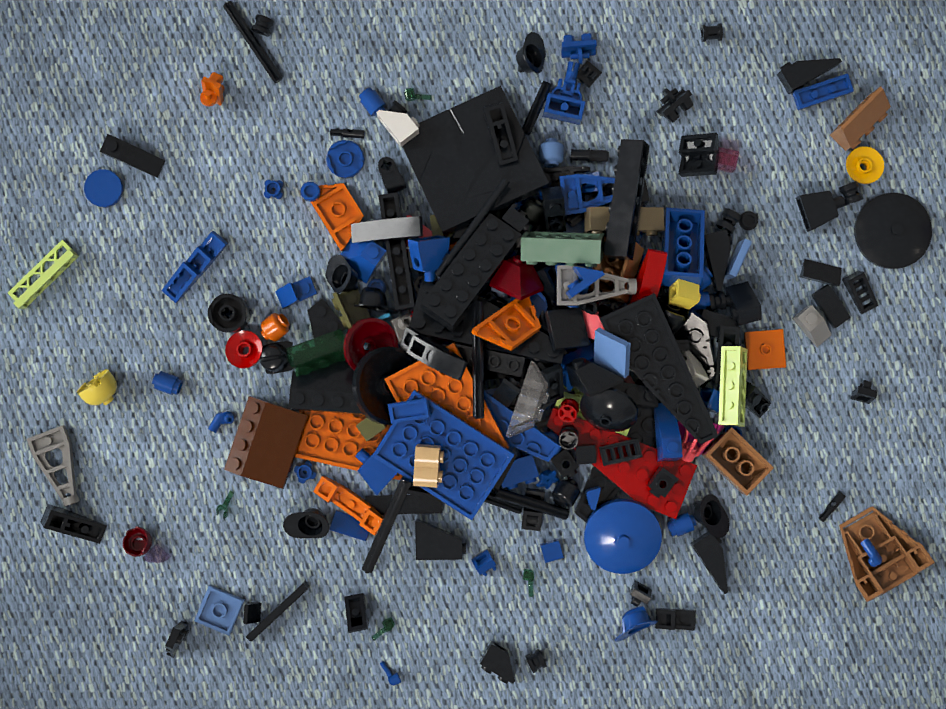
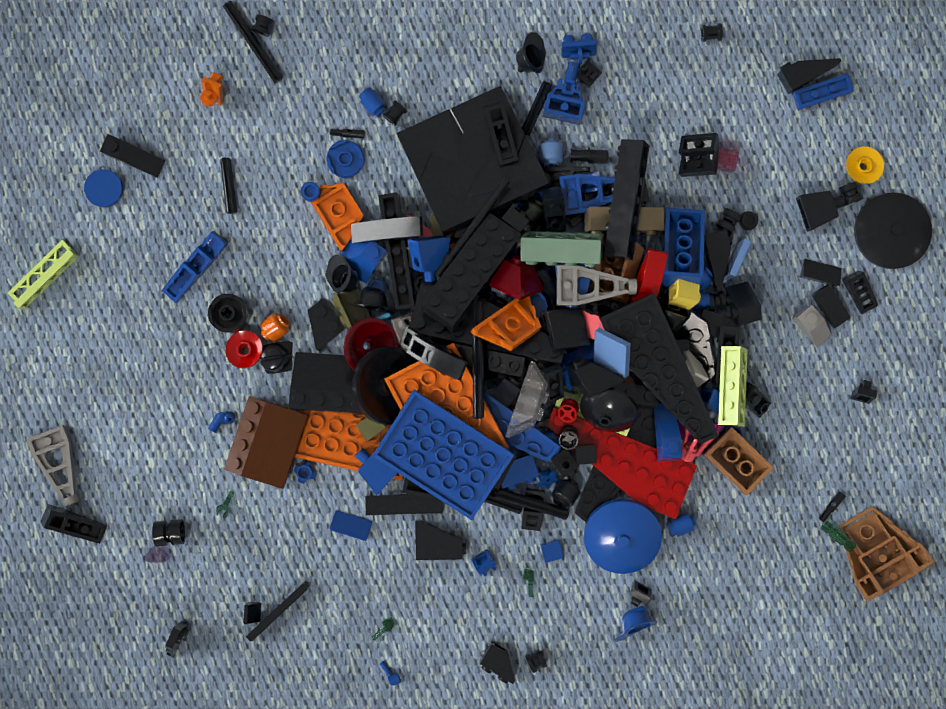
(99, 389): light yellow cylinder -> none
(137, 547): dark red hair -> none
(167, 383): blue brick -> none
(168, 532): none -> black wheel
(219, 610): medium blue tile -> none
(228, 185): none -> black axle
(273, 184): blue plate -> none
(296, 292): blue slope -> none
(306, 524): black piece -> none
(316, 353): clear green brick -> none
(349, 502): orange slope -> none
(356, 613): black slope -> none
(386, 525): black axle -> none
(391, 179): black piece -> none
(399, 125): white slope -> none
(409, 410): blue tile -> none
(410, 95): clear green hand -> none
(427, 465): tan brick -> none
(586, 276): blue slope -> none
(592, 496): blue slope -> none
(638, 454): black slope -> none
(661, 475): black brick -> none
(671, 102): black hips -> none
(675, 619): black slope -> none
(712, 515): black piece -> none
(712, 556): black slope -> none
(765, 349): orange plate -> none
(838, 536): none -> clear green axle
(862, 119): medium nougat slope -> none
(874, 557): blue arm -> none

